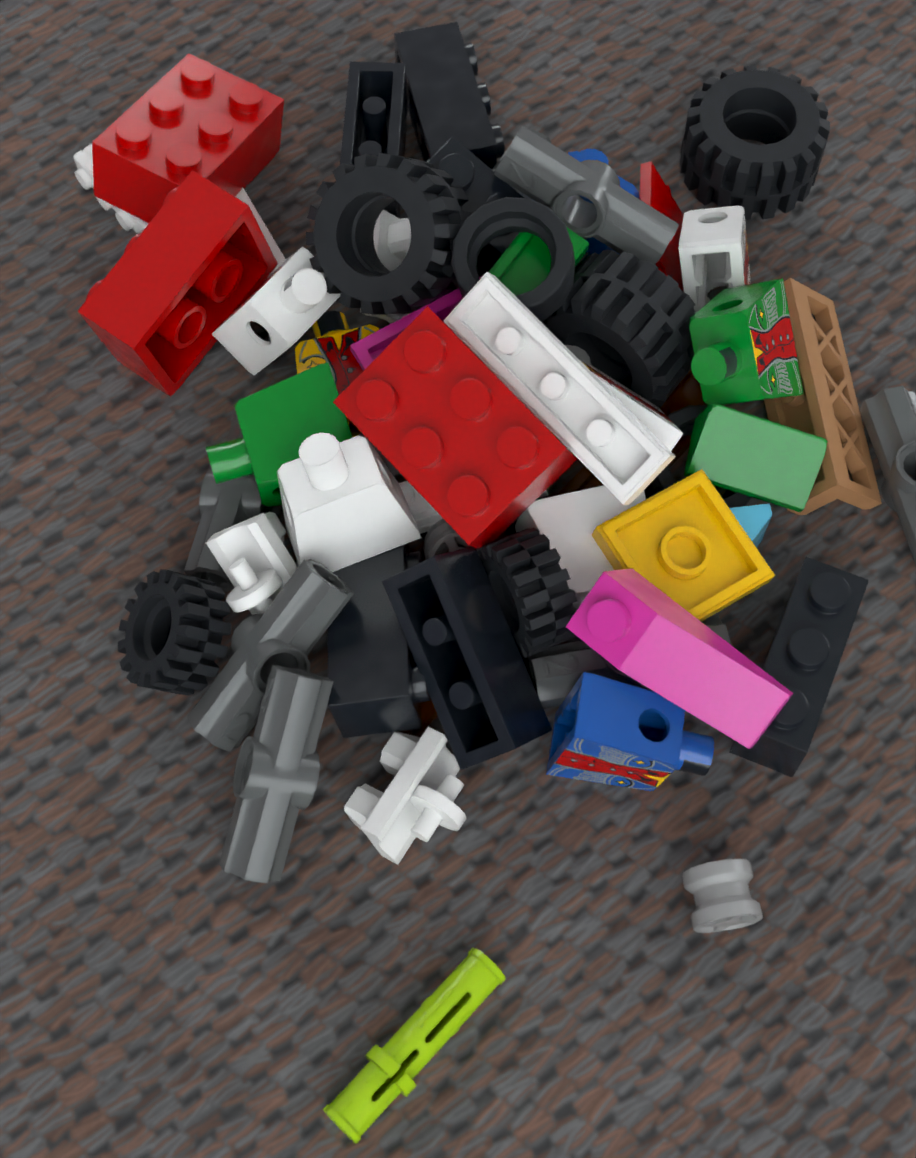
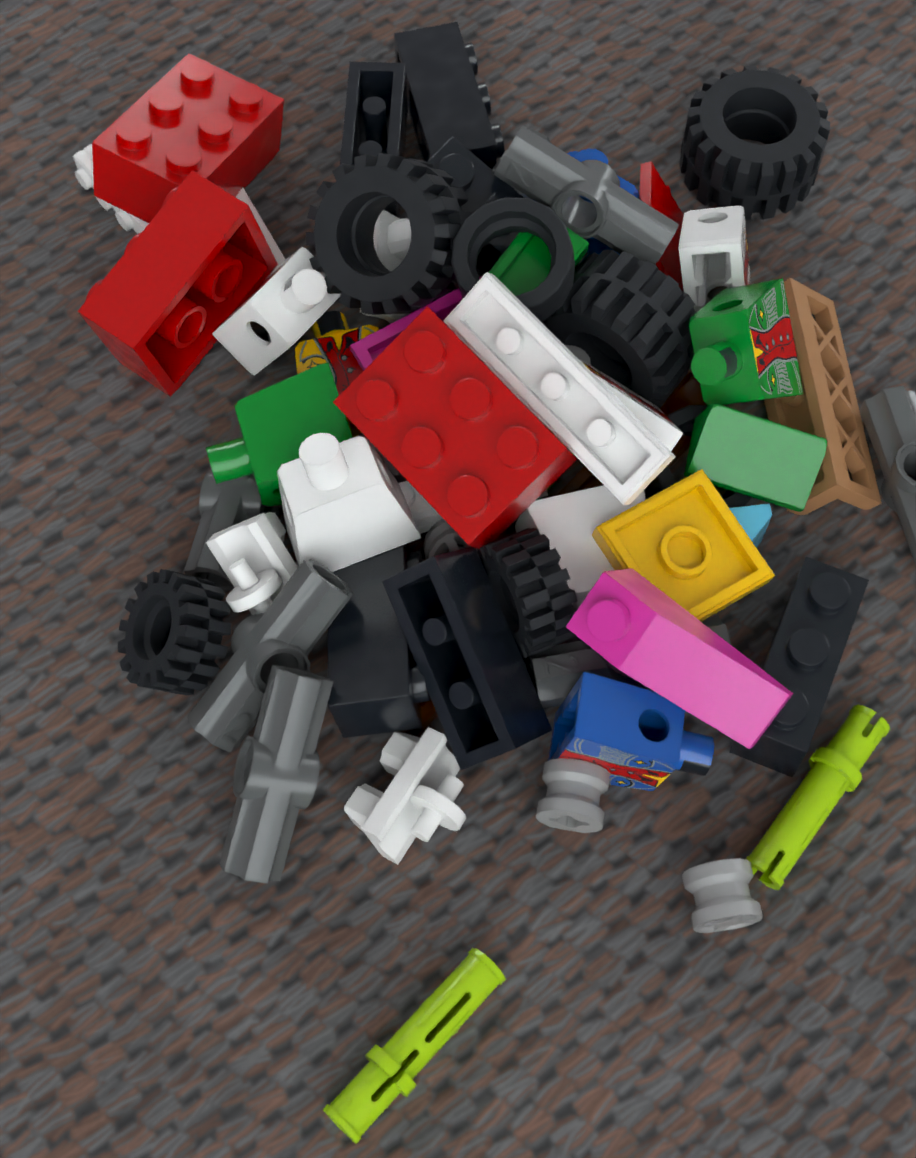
(573, 795): none -> light grey wheel
(831, 774): none -> lime pin

